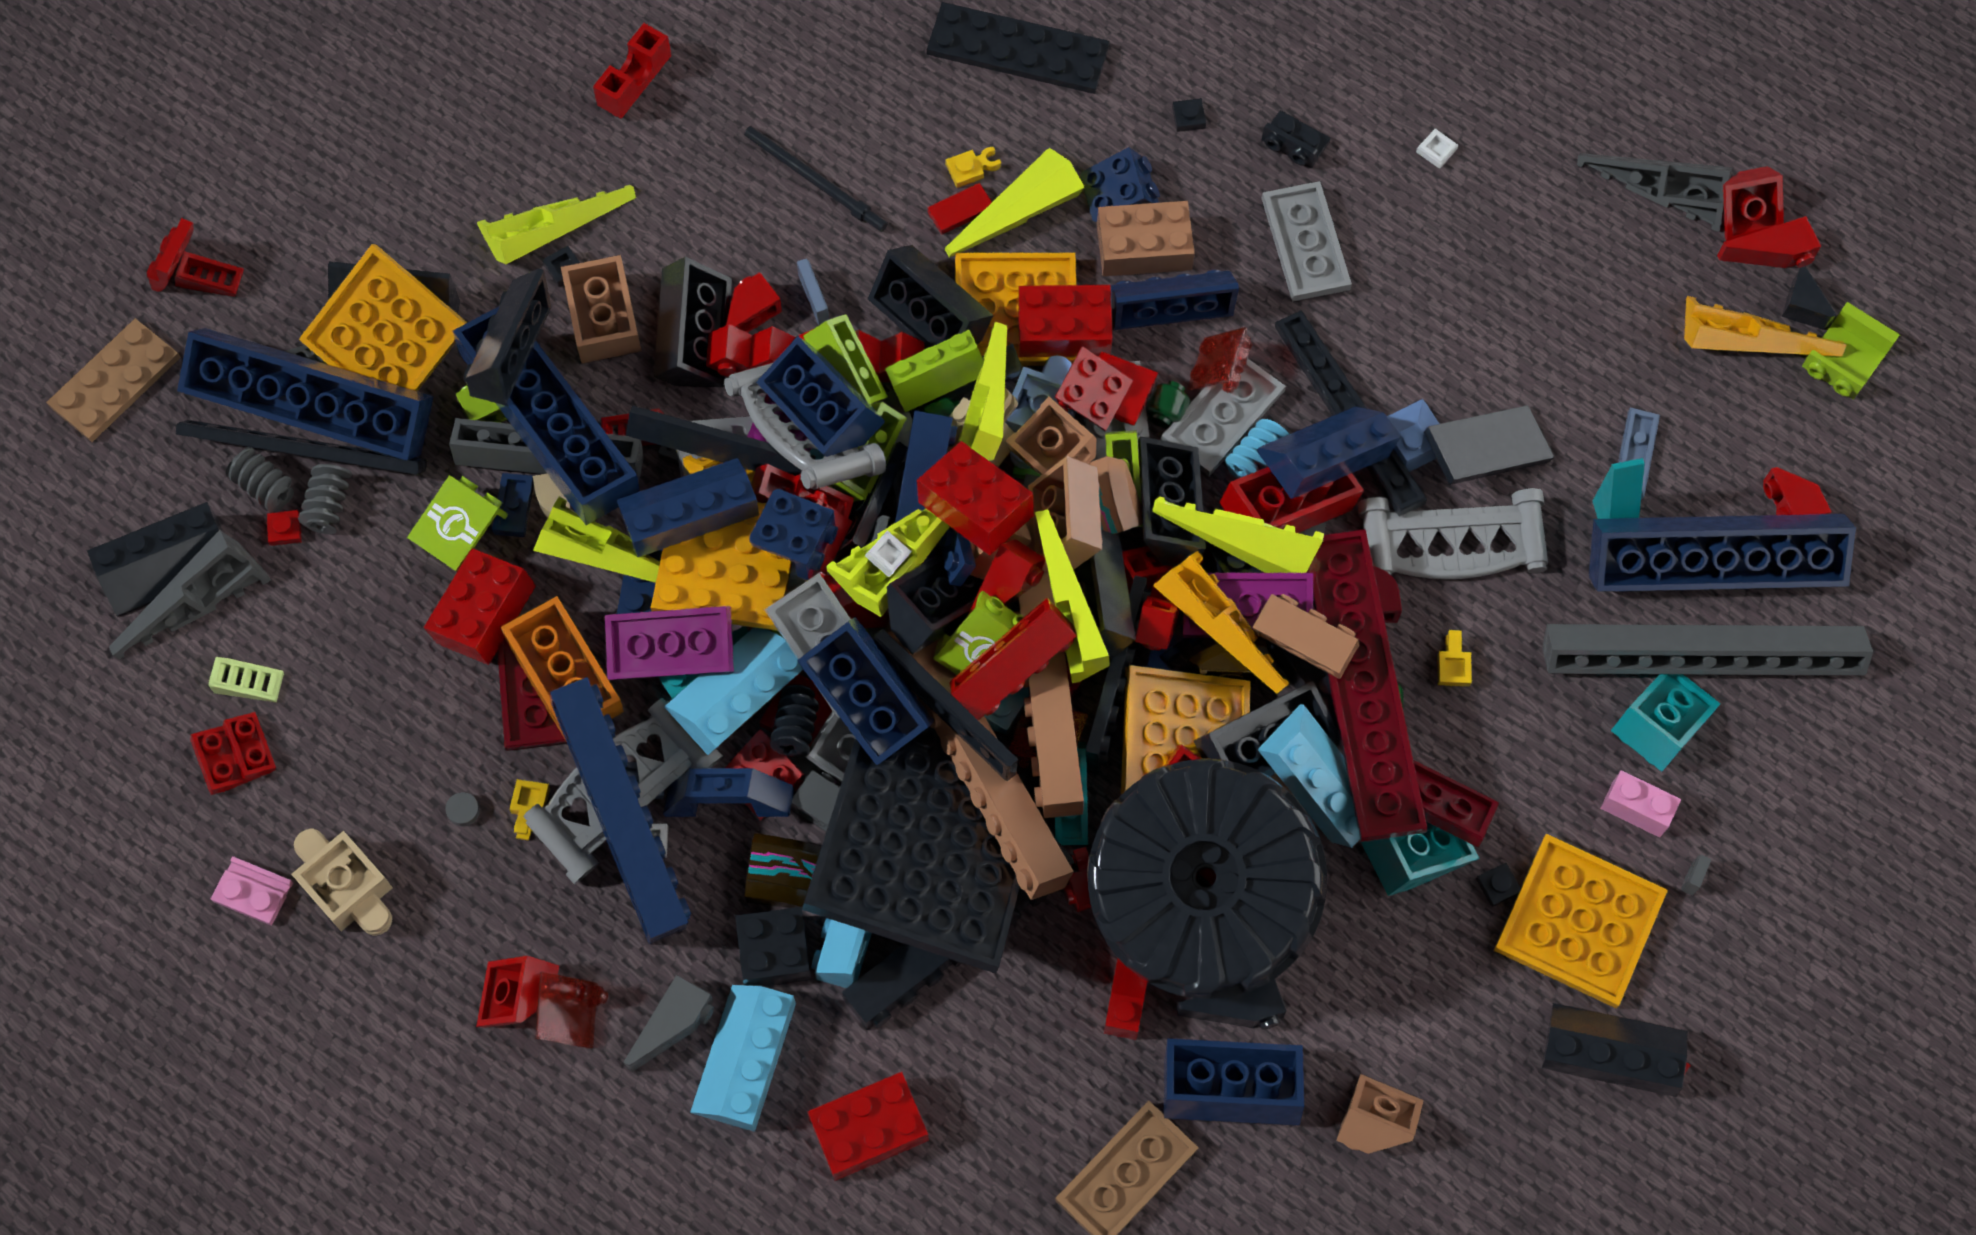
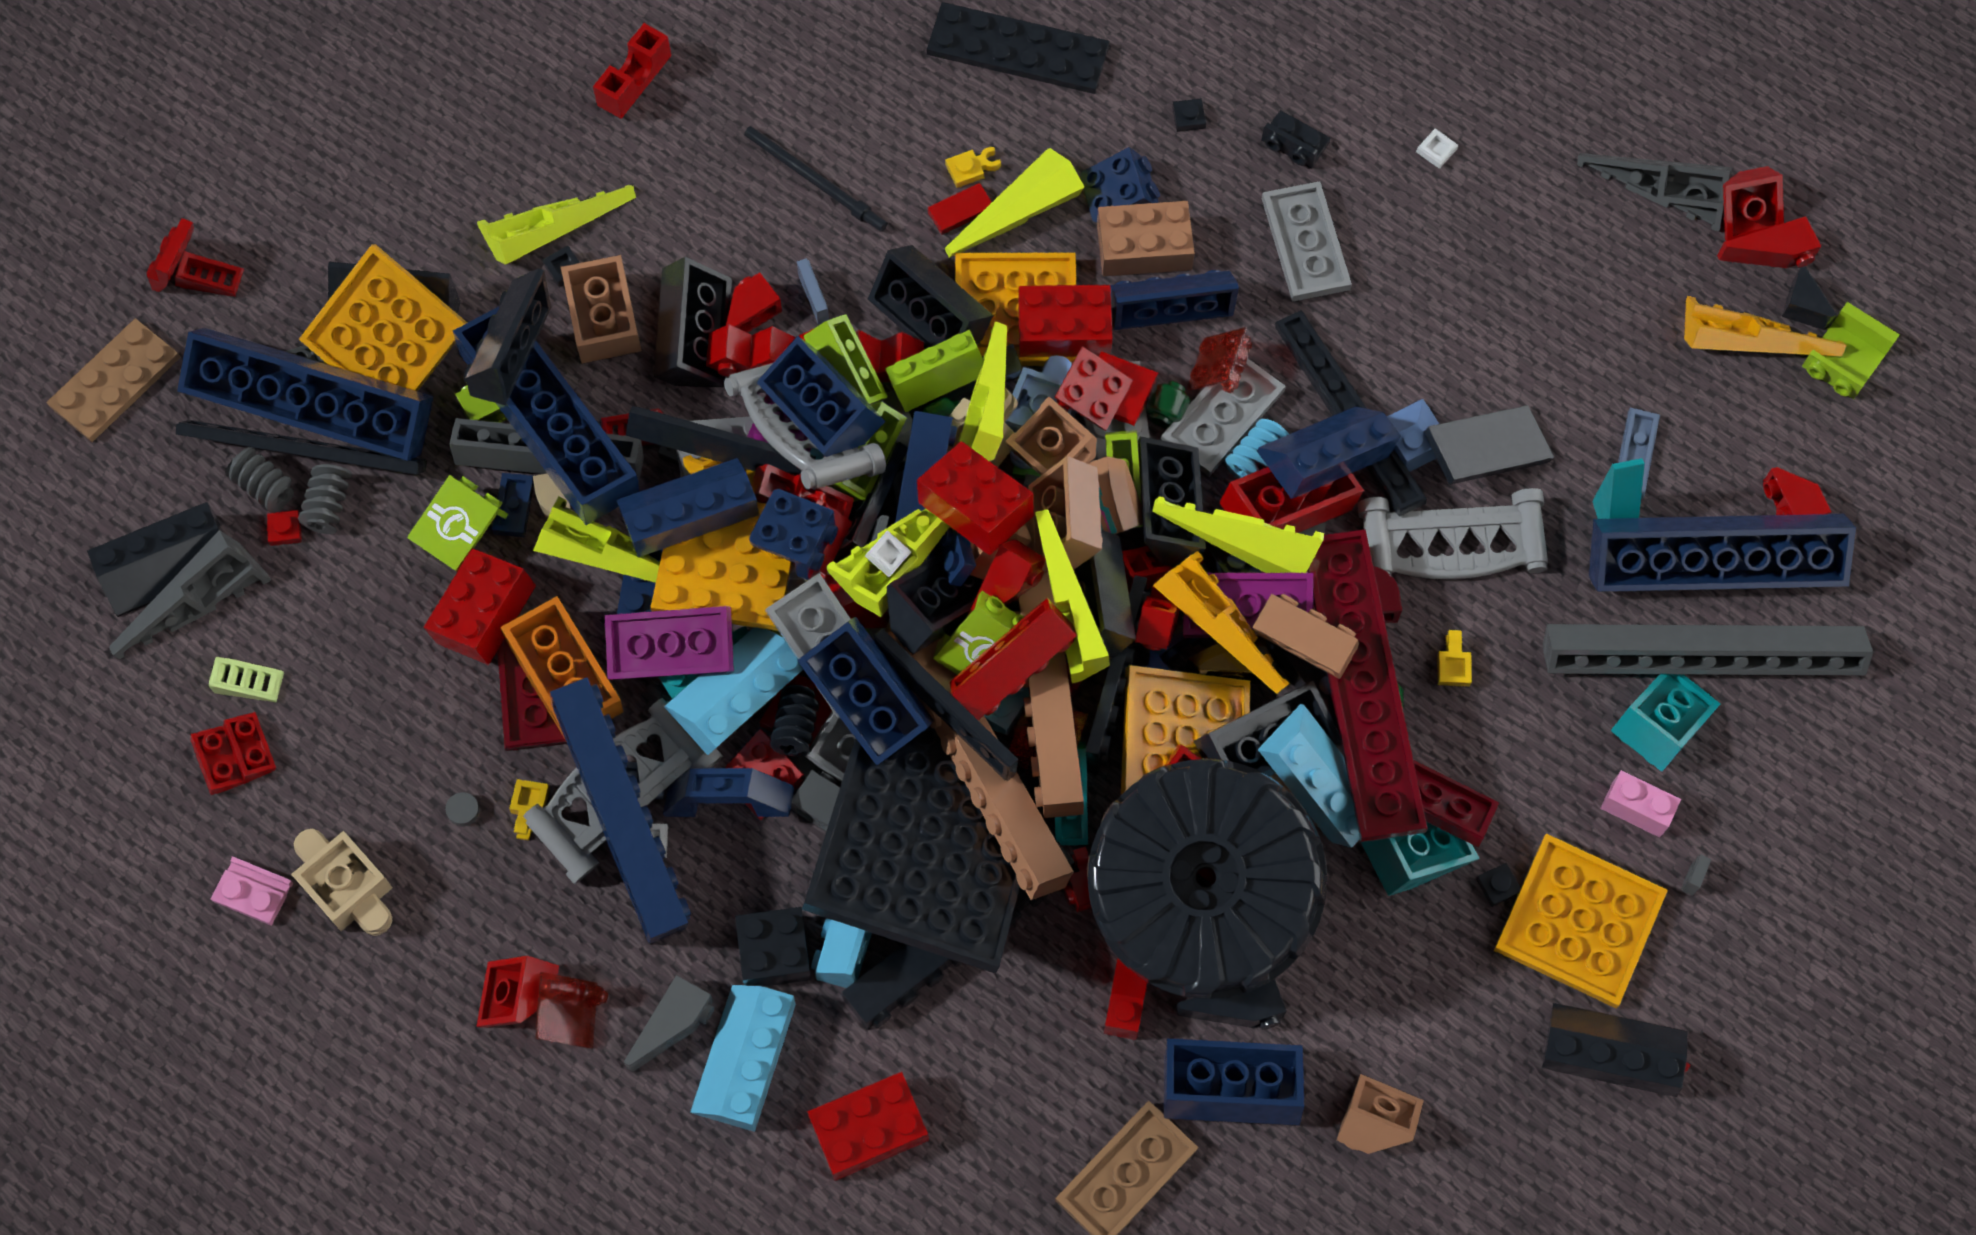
(780, 871): dark brown slope -> none

